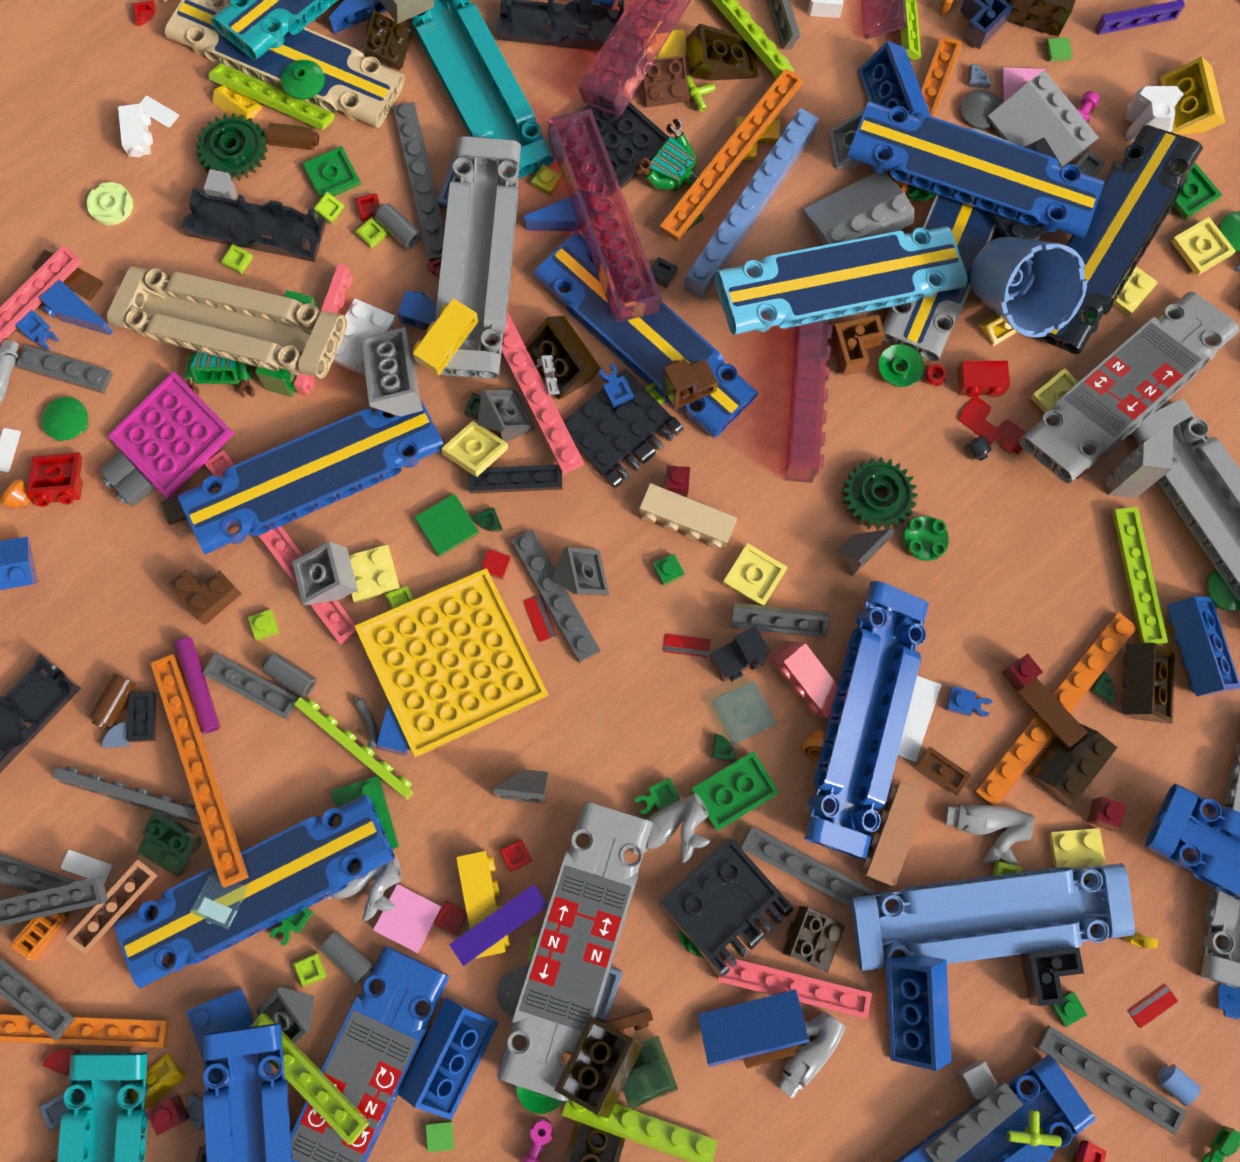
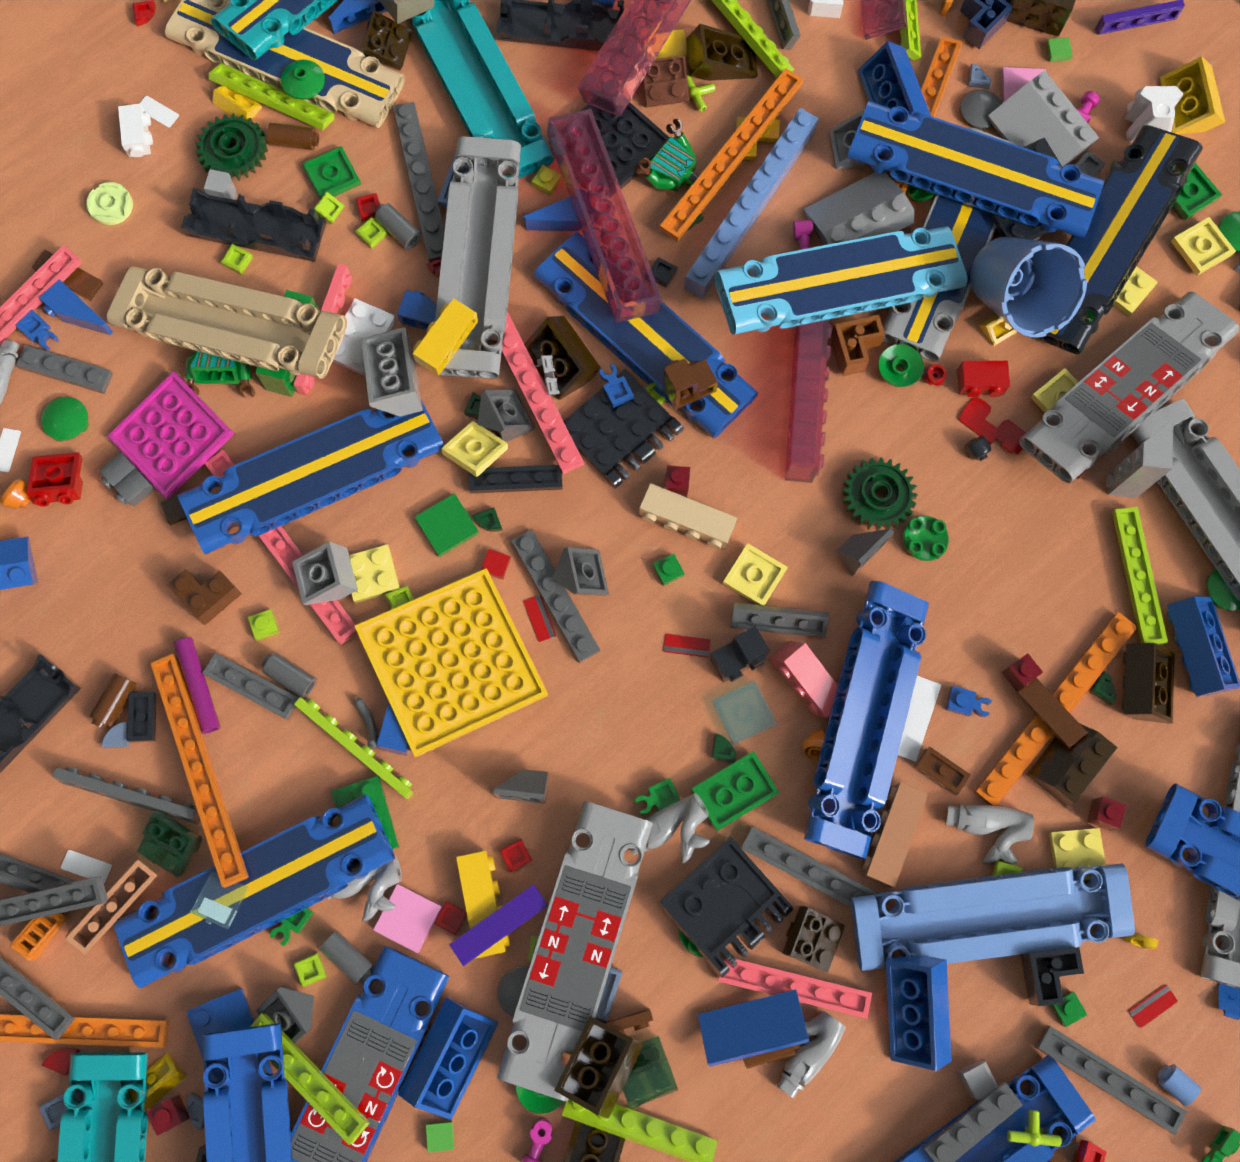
(802, 231): none -> dark pink leg

